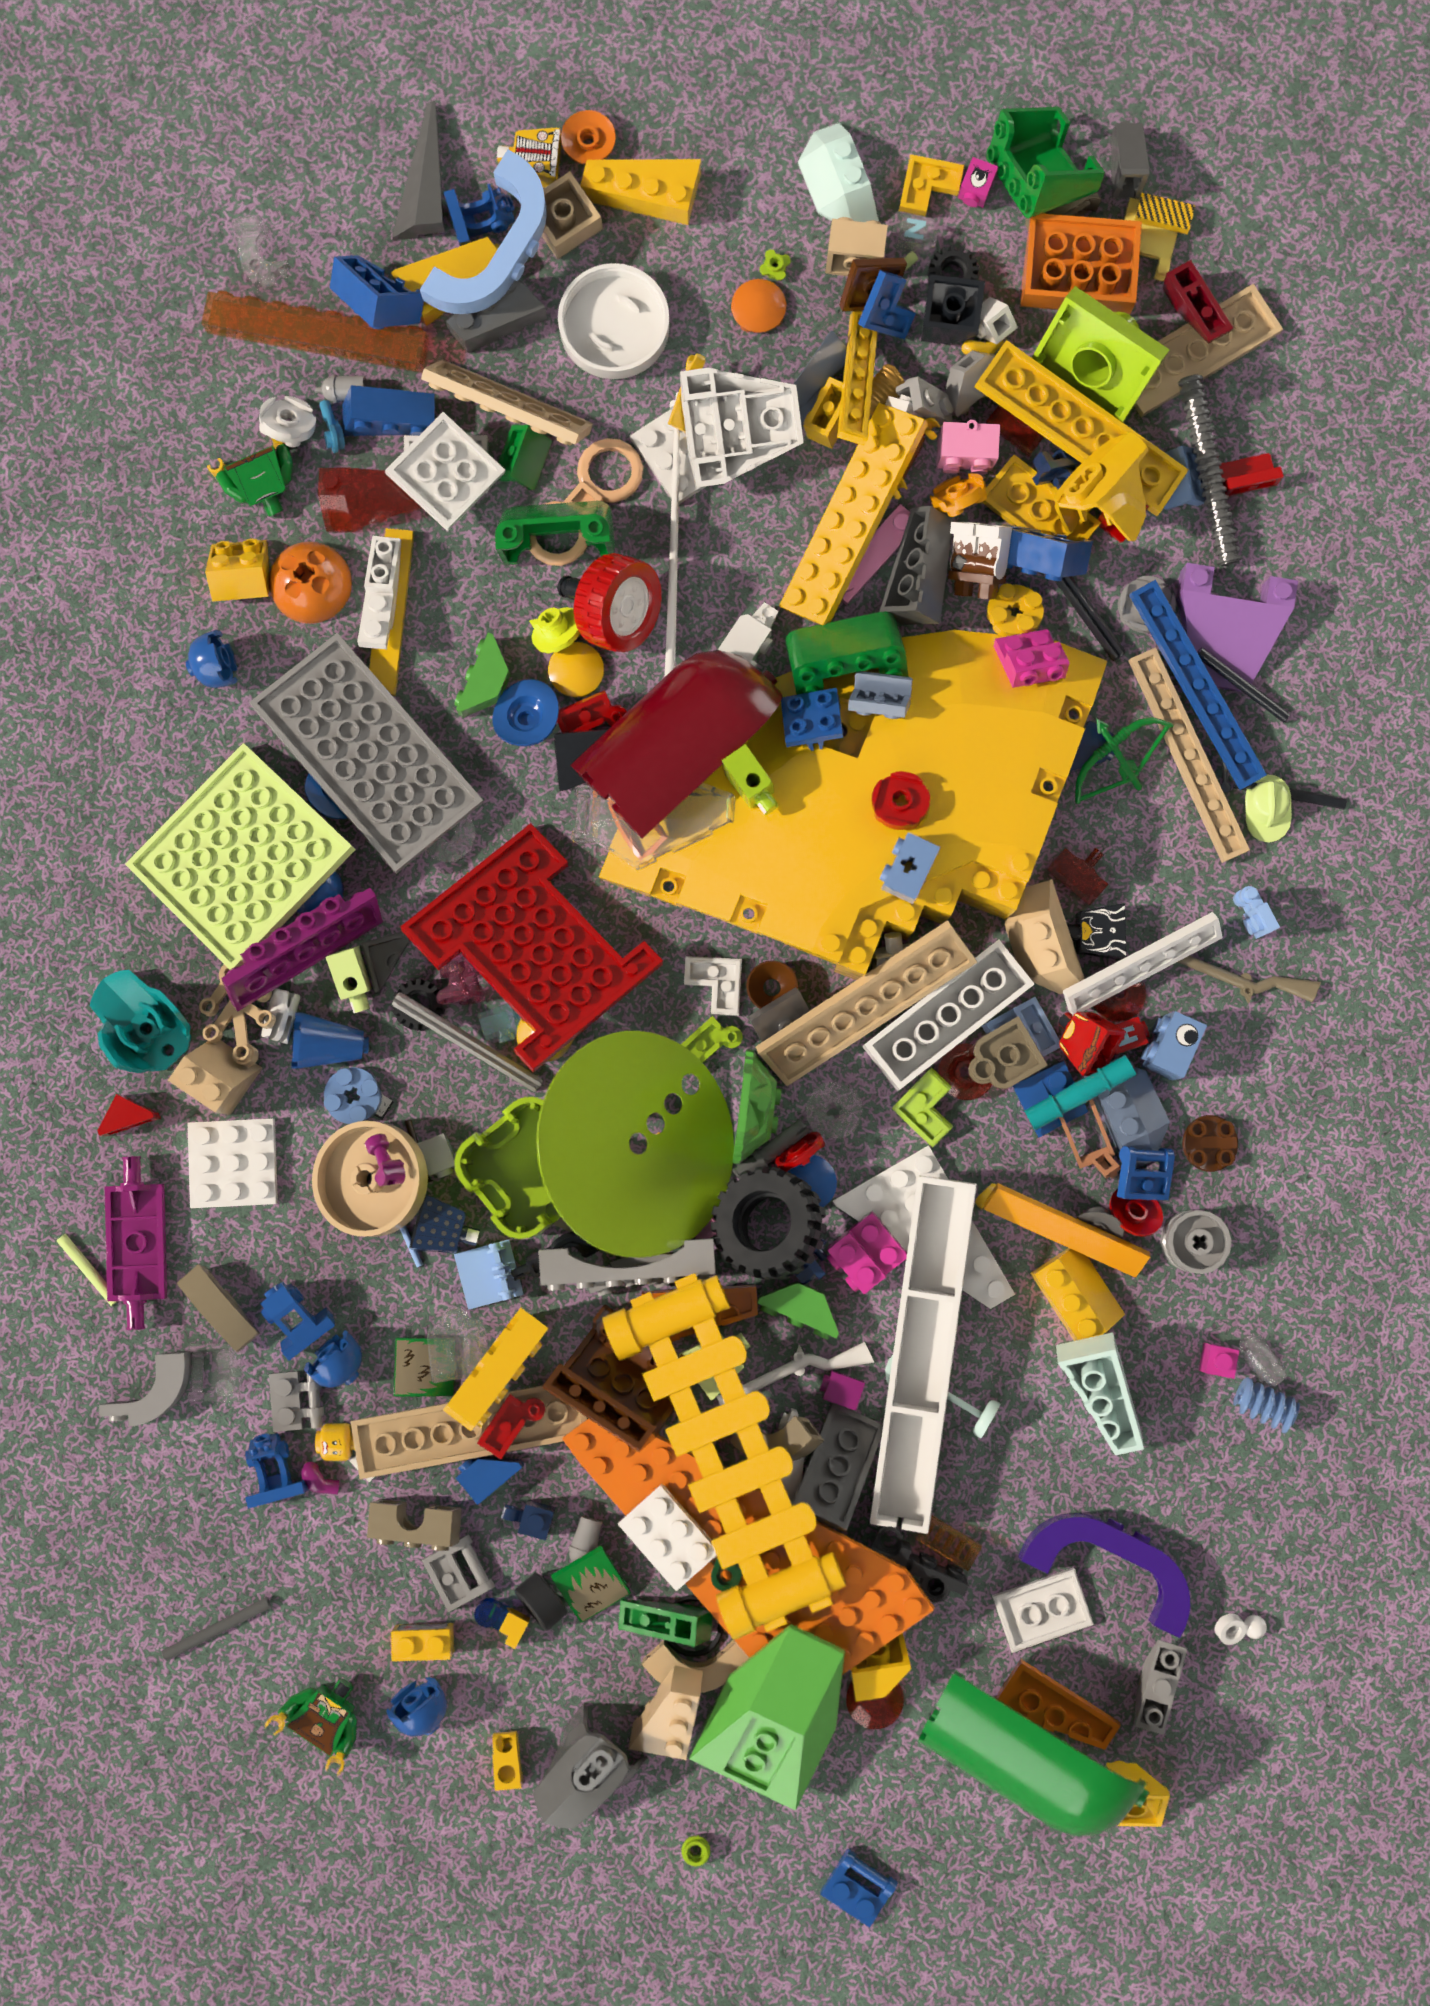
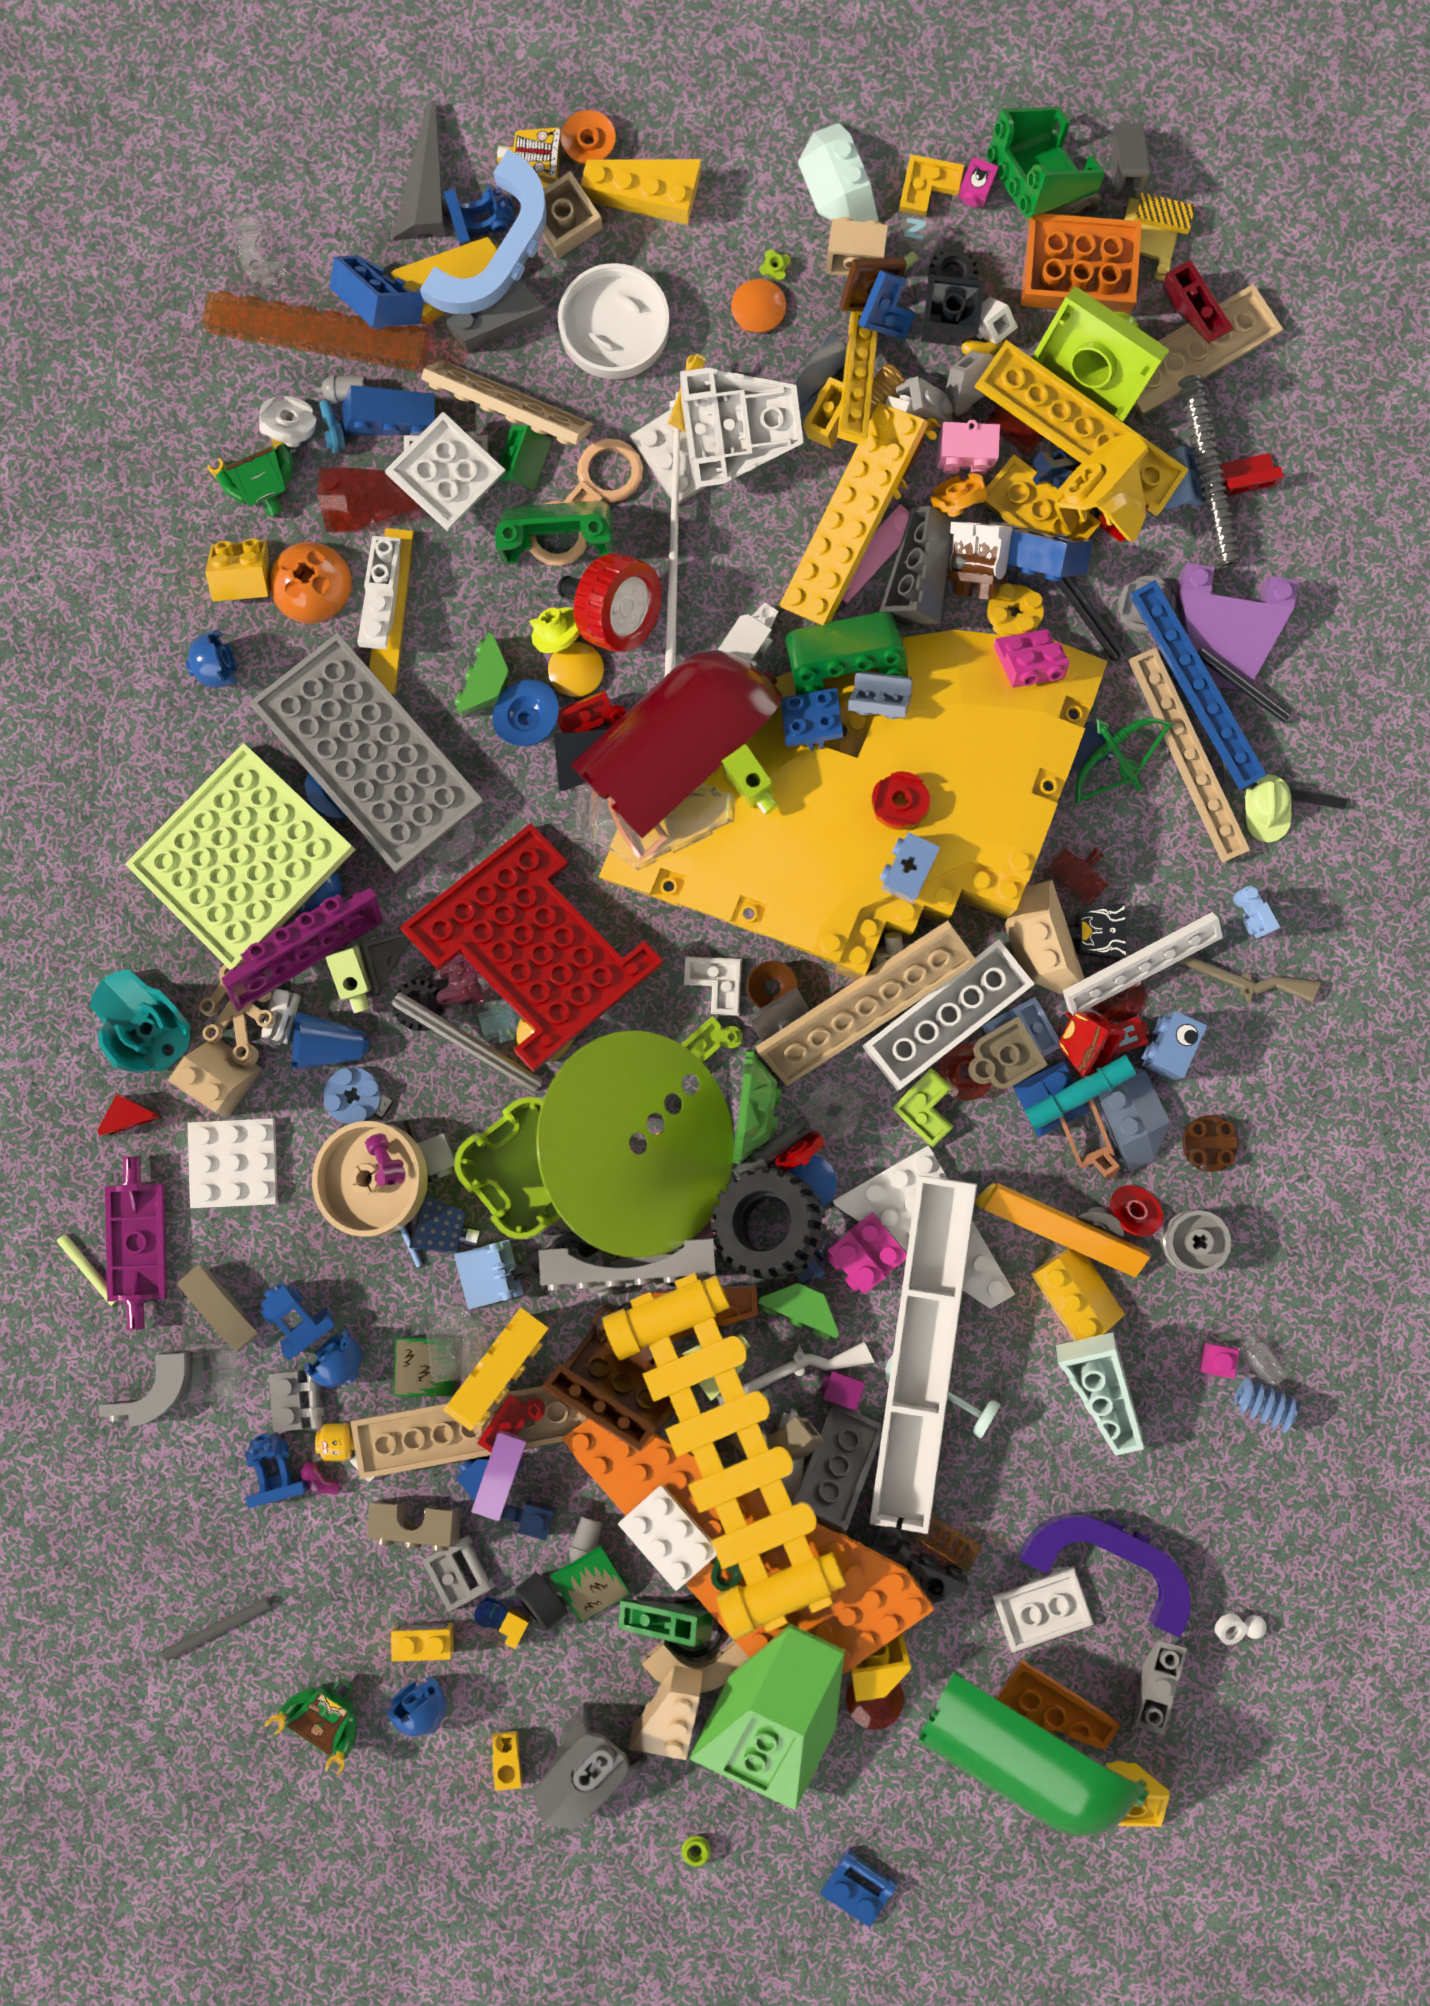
(499, 1475): none -> medium lavender slope
(1145, 1183): blue plate -> none

